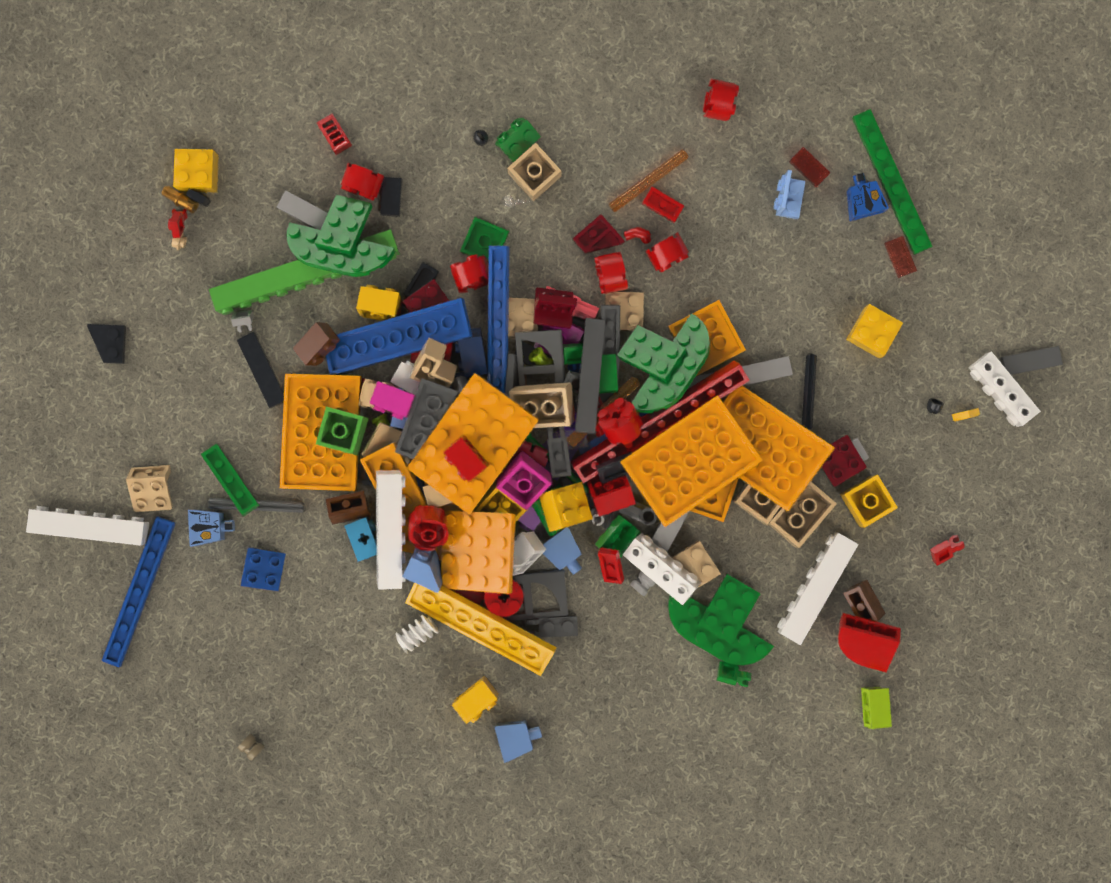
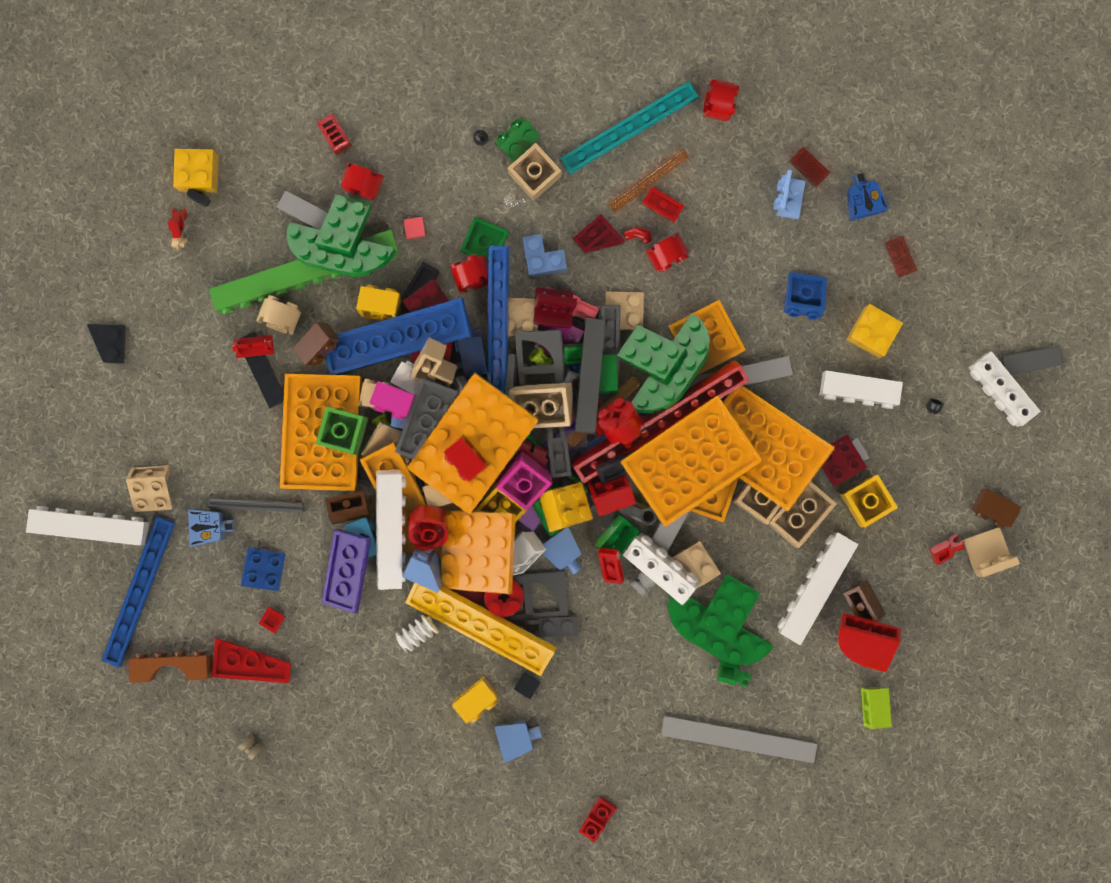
(180, 199): pearl gold axle -> none
(193, 666): none -> dark orange arch
(230, 480): green plate -> none
(242, 318): light grey tile -> none
(243, 663): none -> red wing
(253, 346): none -> red hinge
(272, 620): none -> red plate
(279, 315): none -> tan brick
(346, 571): none -> tile
(391, 196): black tile -> none
(414, 228): none -> coral tile
(527, 685): none -> black tile
(542, 263): none -> medium blue brick
(596, 518): light grey pin -> none
(597, 819): none -> red slope
(611, 273): red brick -> none
(629, 128): none -> teal tile
(739, 739): none -> light grey tile
(805, 296): none -> blue plate
(809, 391): black axle -> none
(860, 388): none -> white brick
(892, 182): green plate -> none
(966, 414): yellow tile -> none
(989, 553): none -> tan bracket
(995, 508): none -> reddish brown brick

